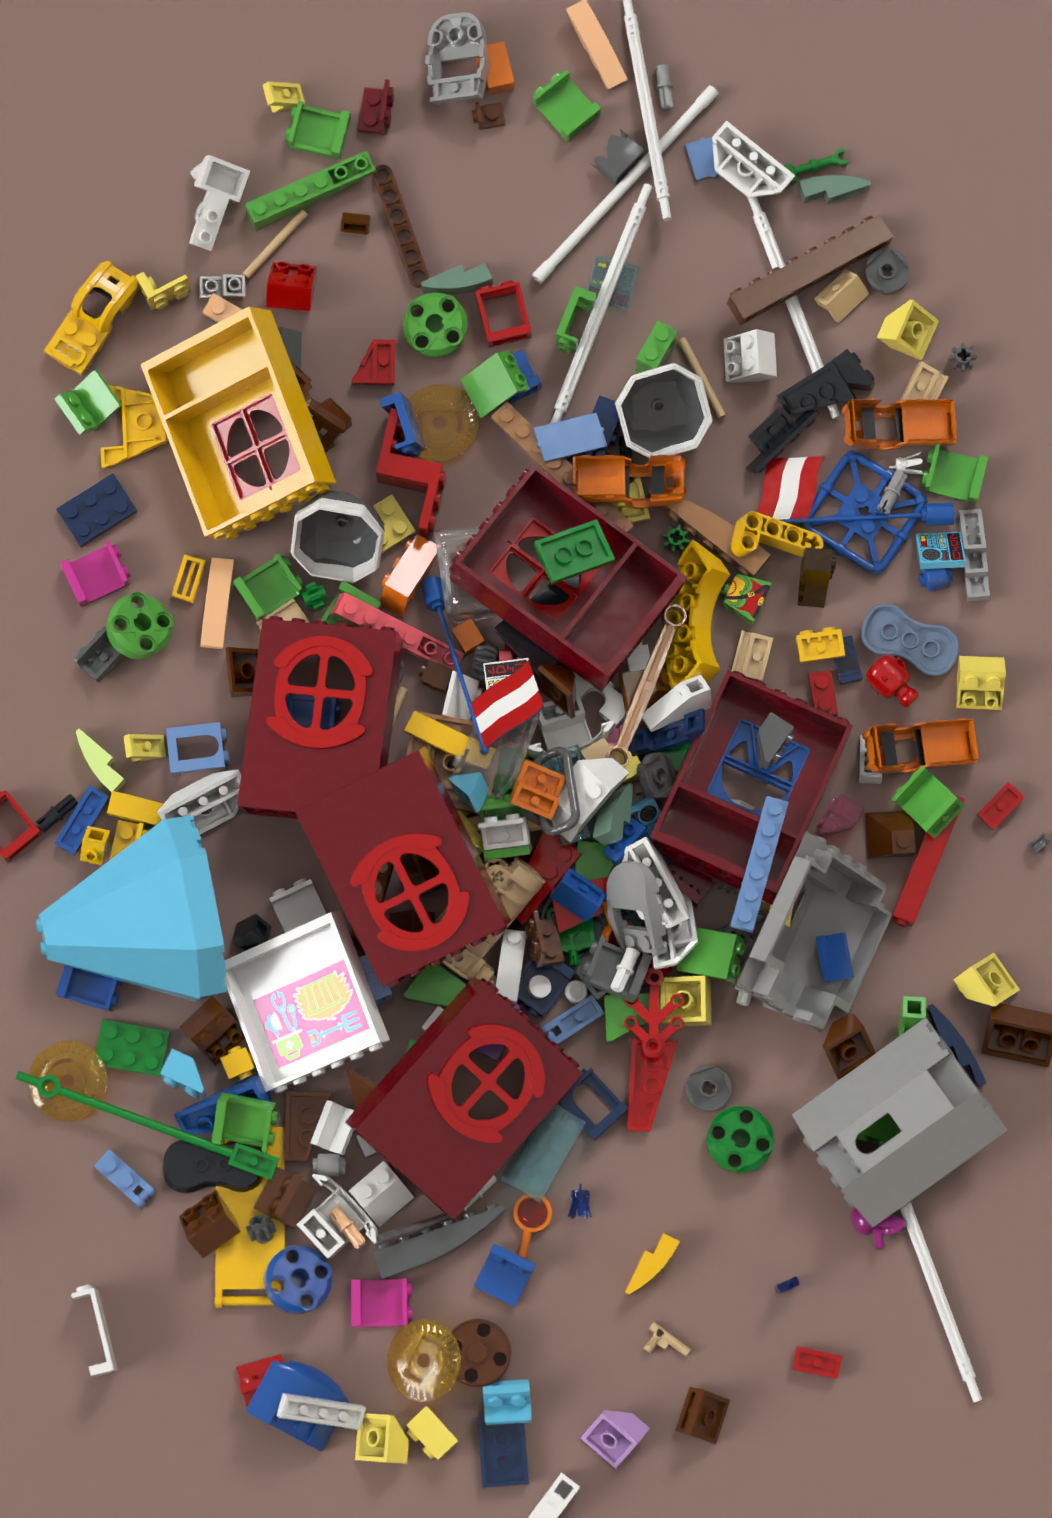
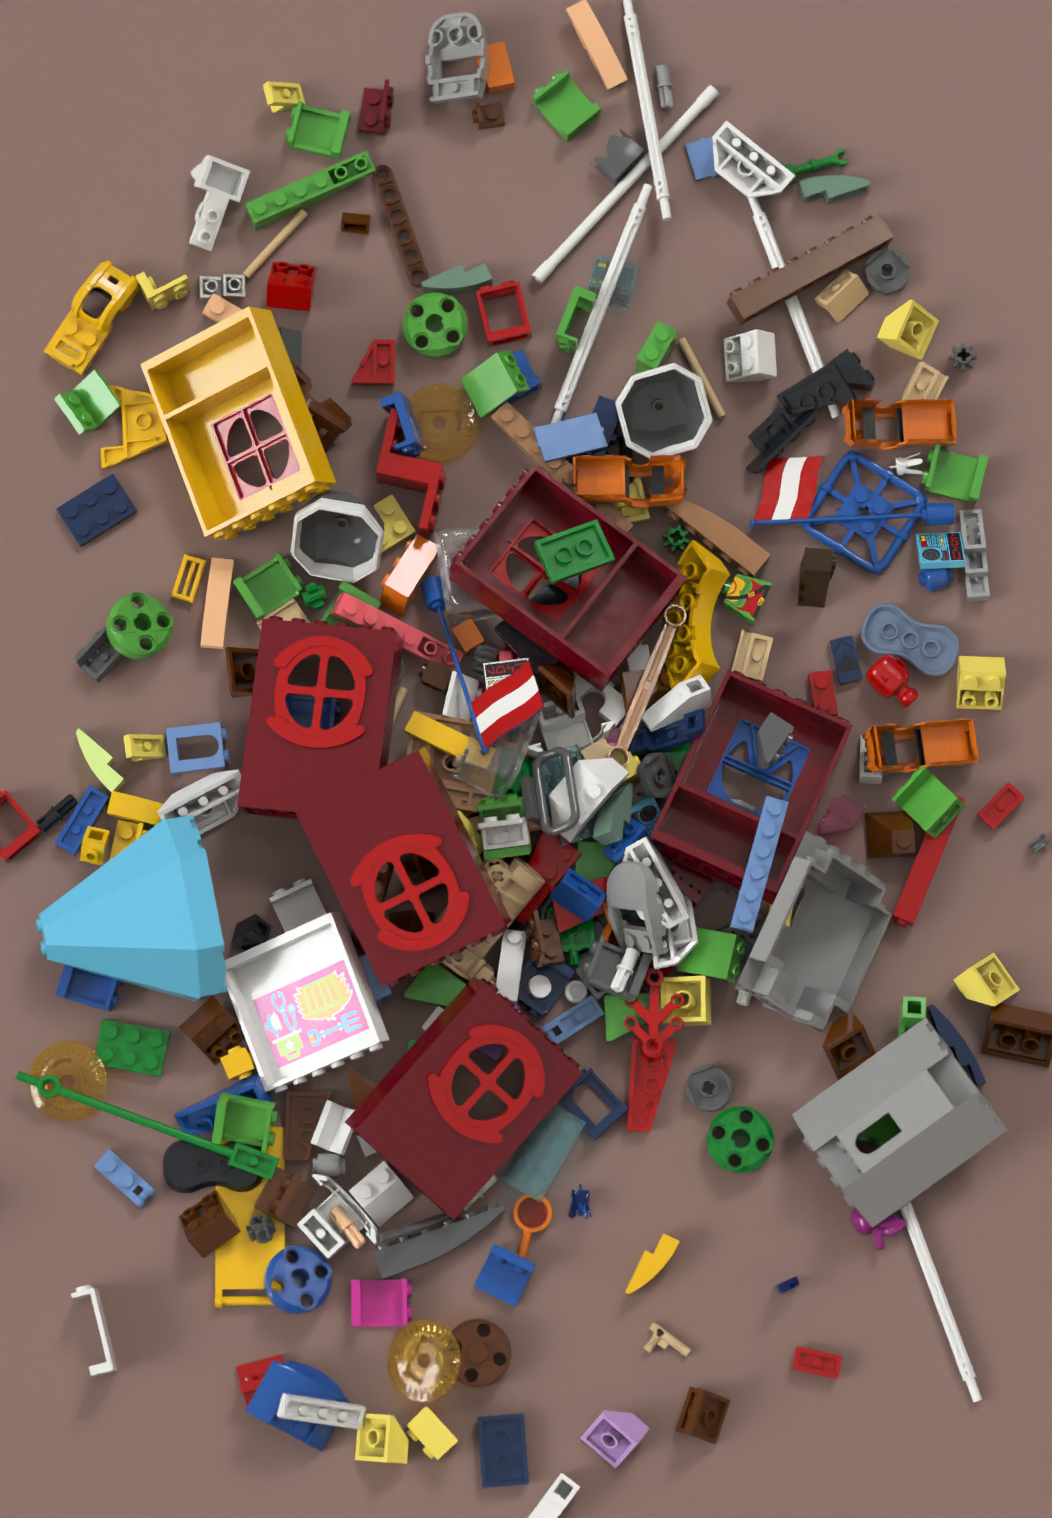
(96, 574): dark pink panel -> none
(183, 1072): medium azure slope -> none
(470, 789): medium azure slope -> none
(507, 1402): medium azure bracket -> none
(537, 789): orange slope -> none
(758, 533): yellow beam -> none
(820, 645): yellow bracket -> none
(834, 957): blue panel -> none
(892, 492): light grey axle -> none

